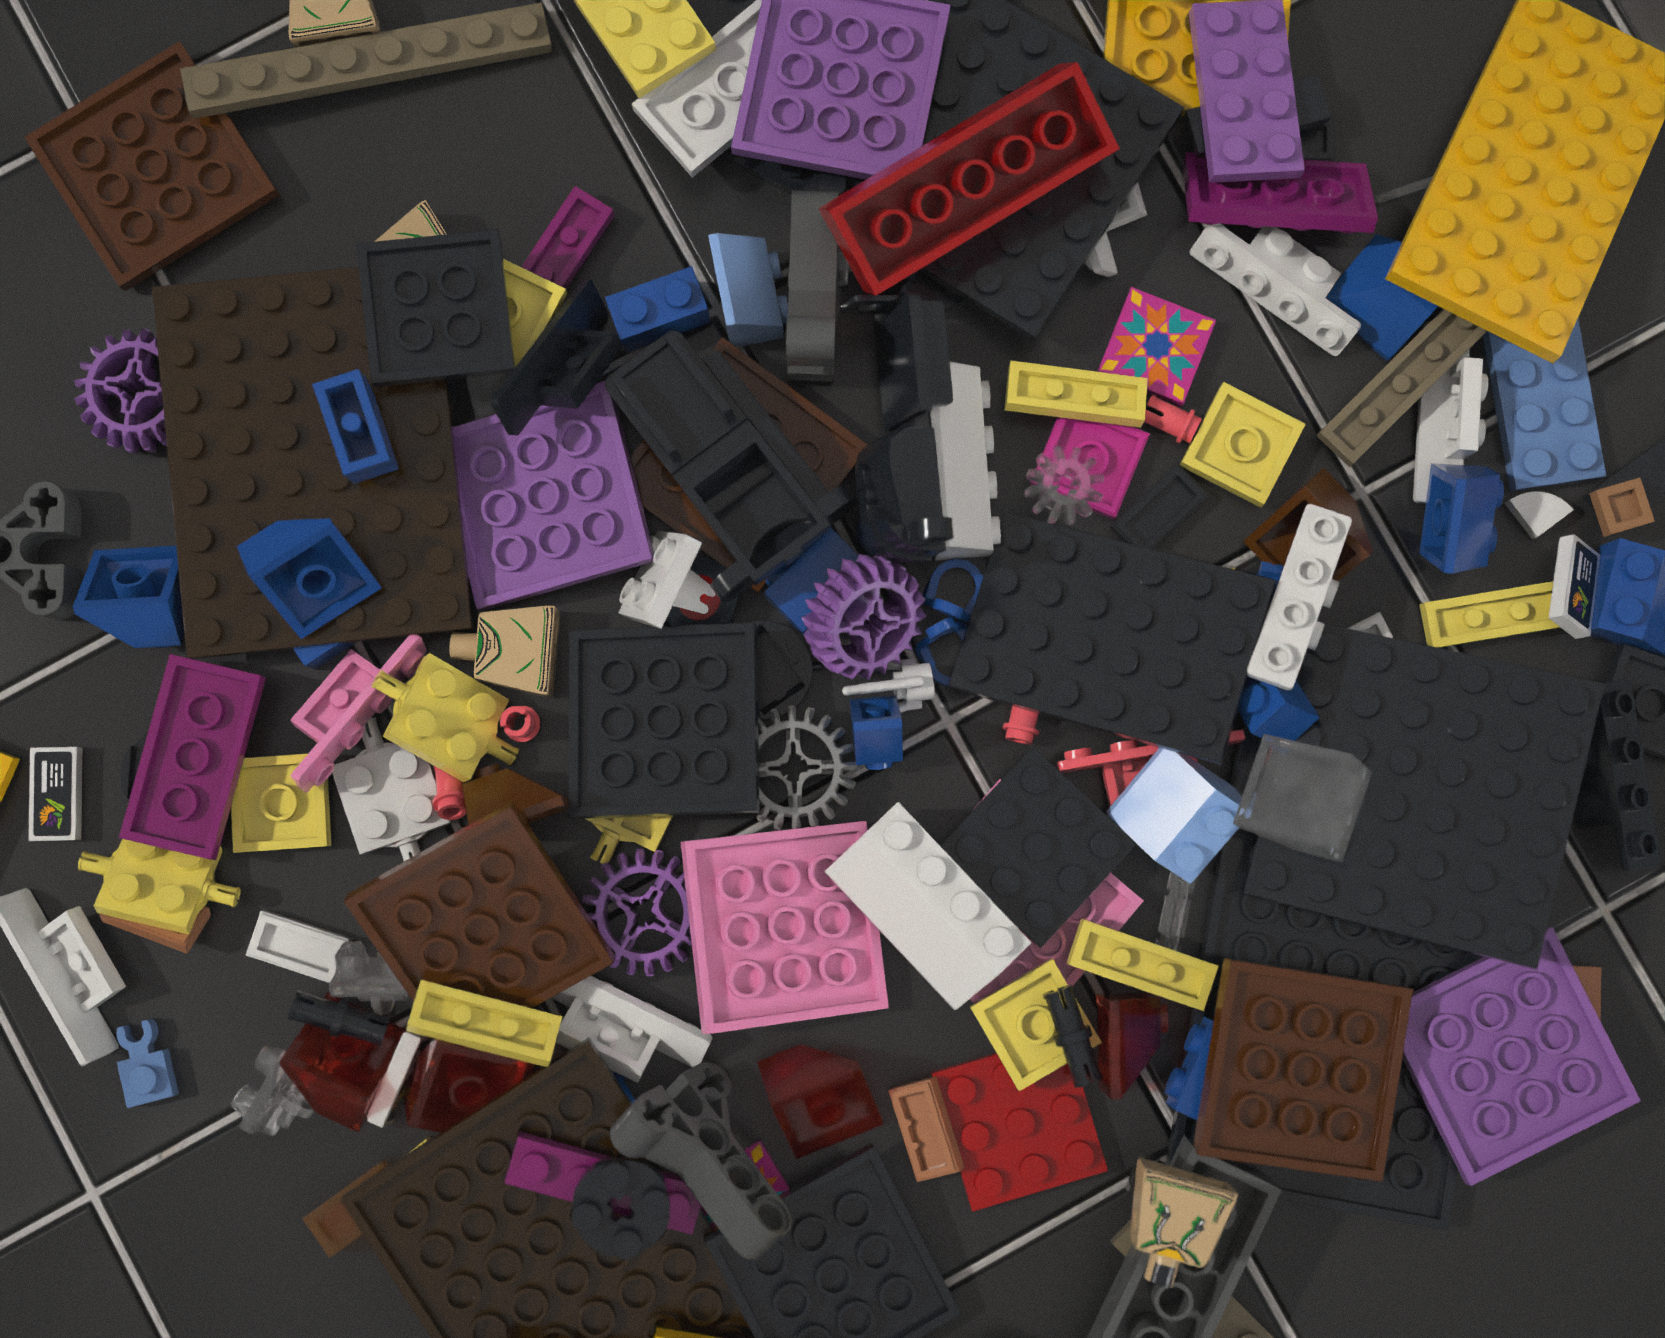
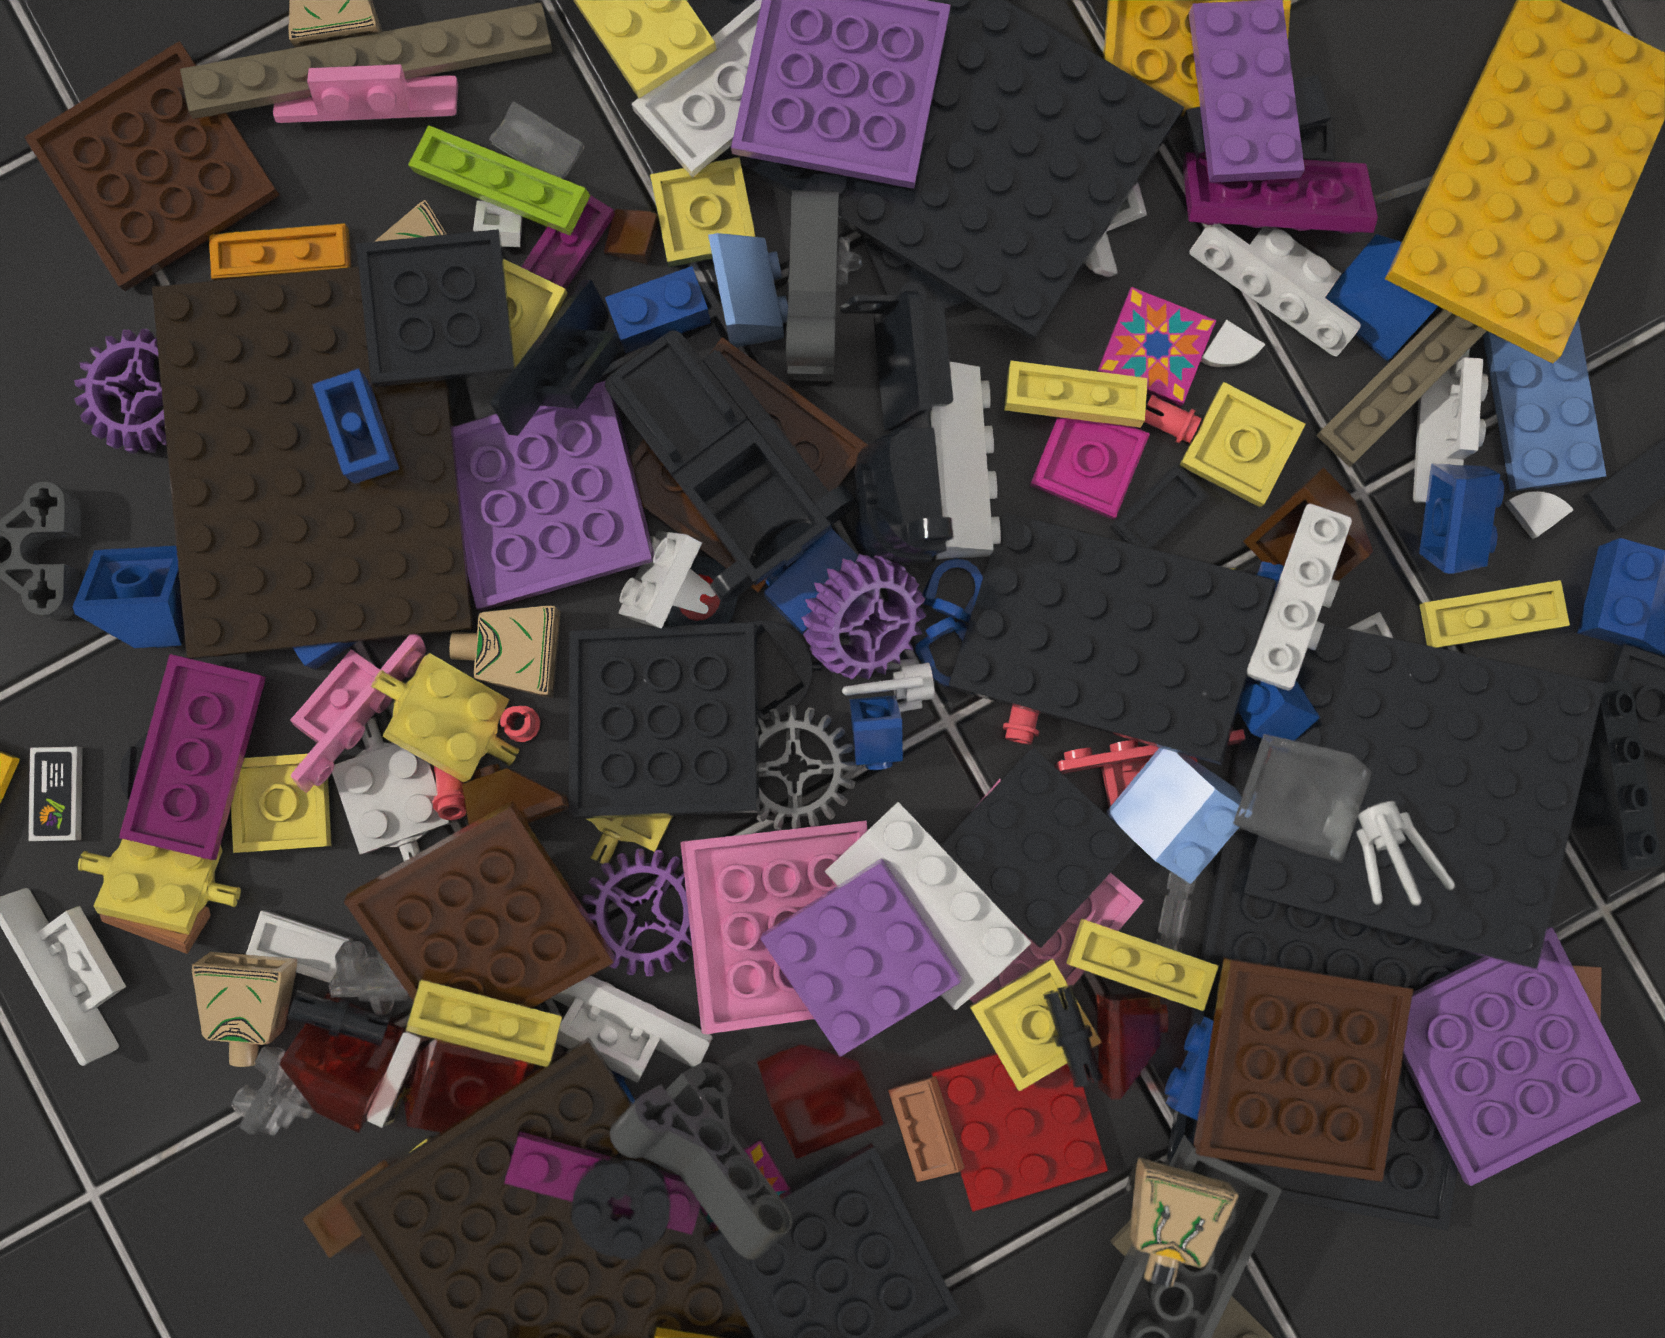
(147, 1073): medium blue plate -> none
(243, 1000): none -> tan torso
(279, 251): none -> light orange tile
(307, 571): blue slope -> none
(370, 94): none -> bright pink bracket
(493, 217): none -> white plate
(499, 180): none -> lime plate
(536, 142): none -> clear hips
(632, 235): none -> reddish brown slope
(699, 207): none -> light yellow plate
(861, 957): none -> medium lavender plate
(969, 178): red brick -> none
(1076, 498): clear gear -> none
(1231, 347): none -> white tile
(1385, 829): none -> white plant
(1574, 586): tile -> none
(1622, 507): medium nougat plate -> none

